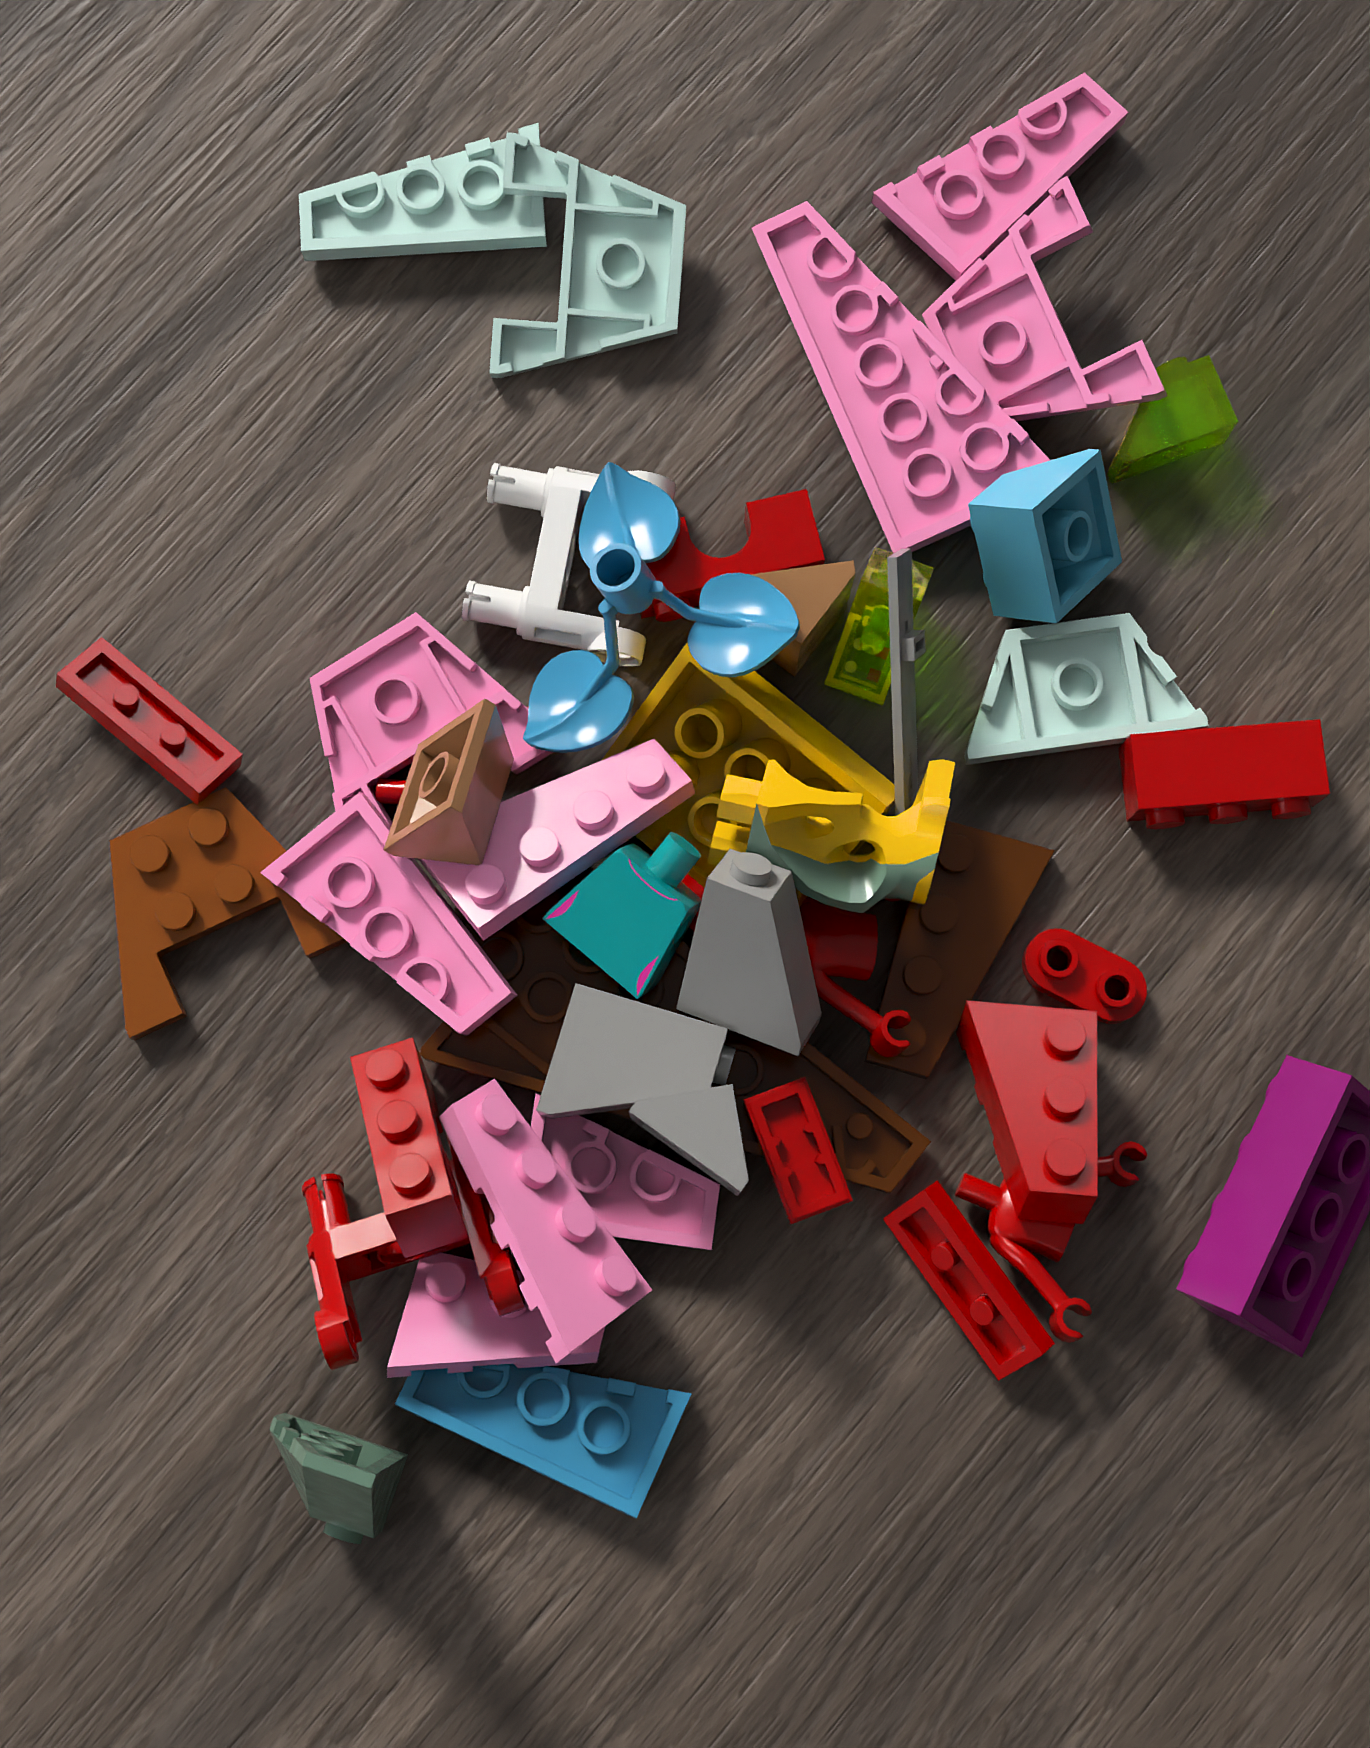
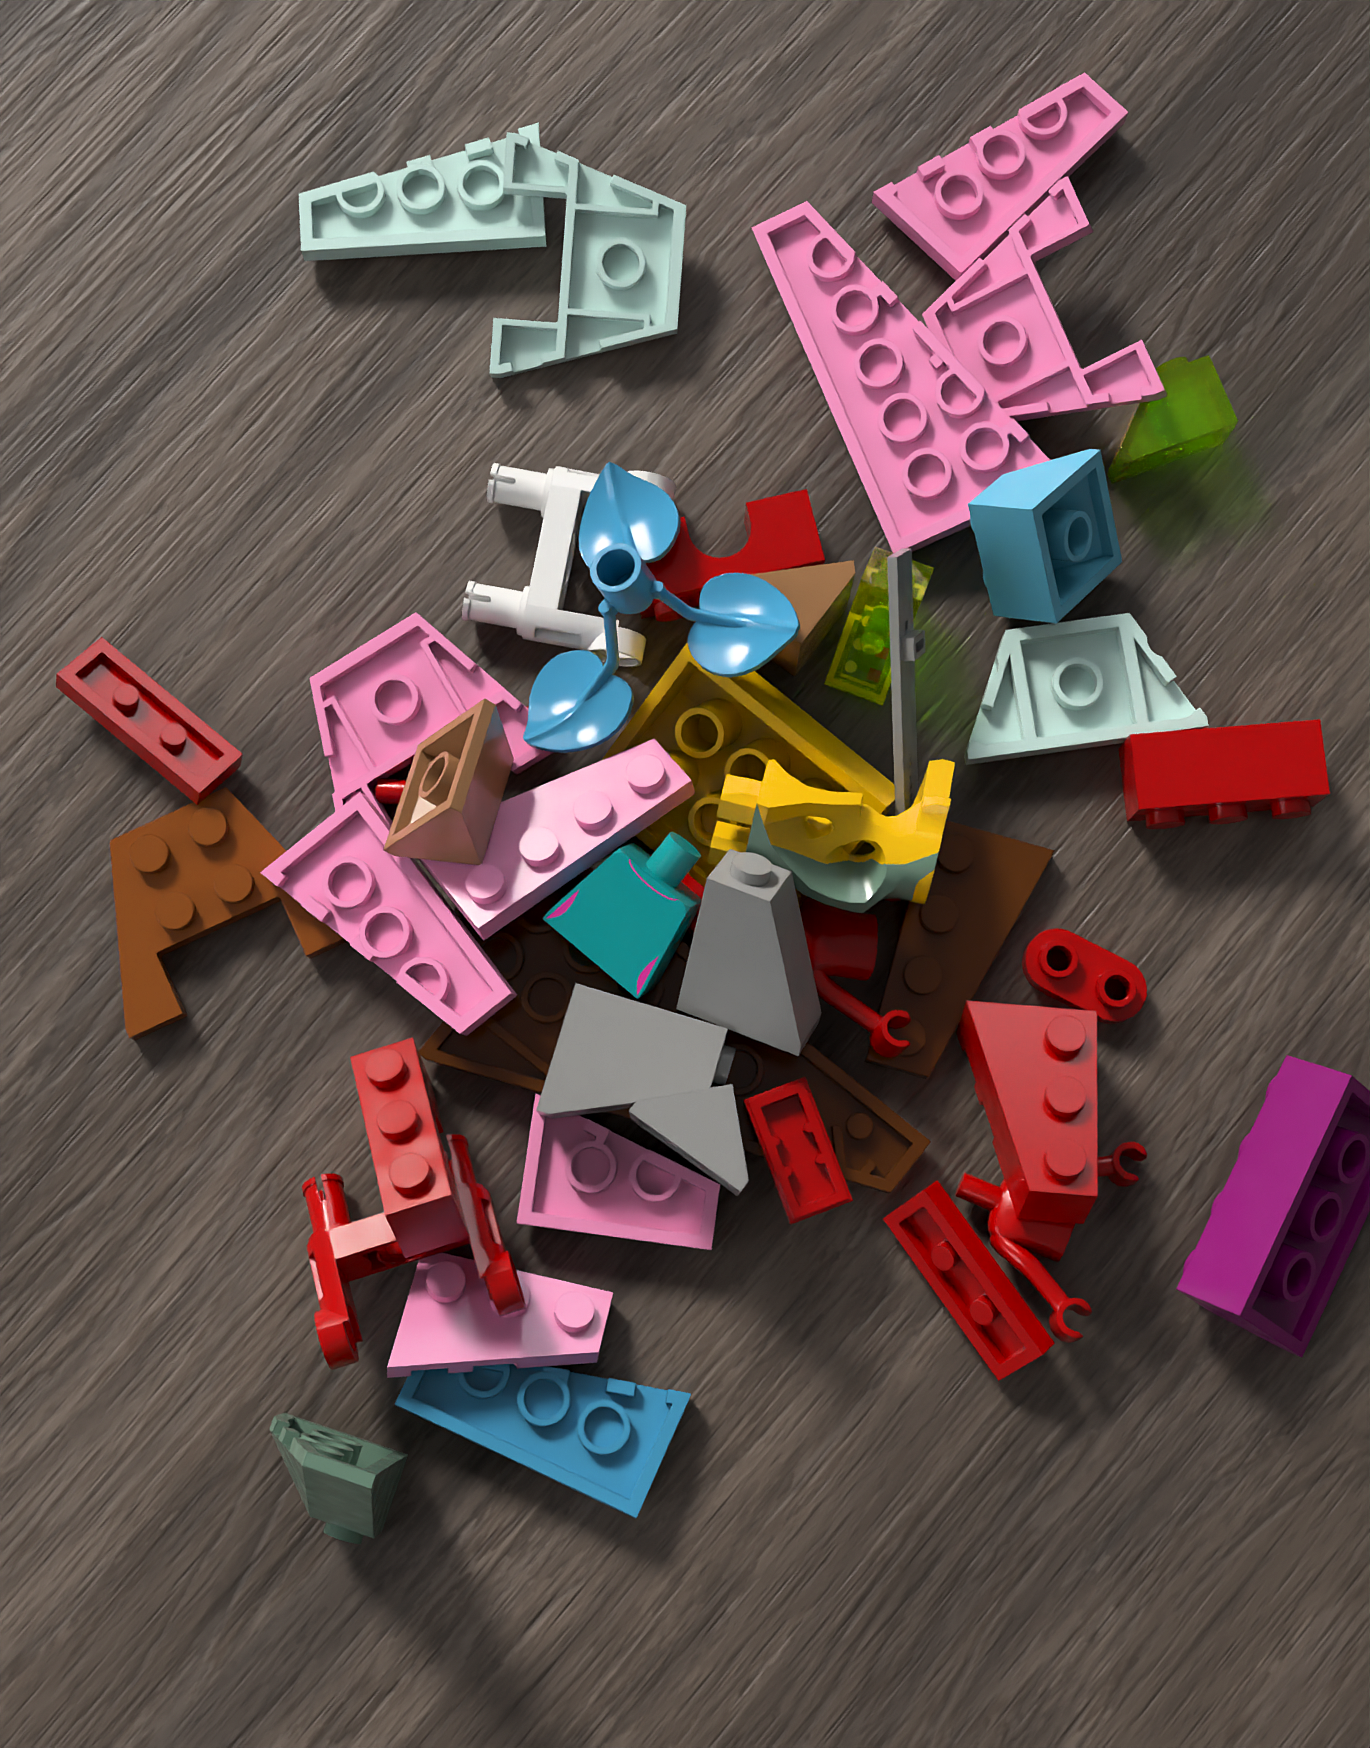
(560, 1244): bright pink wing -> none

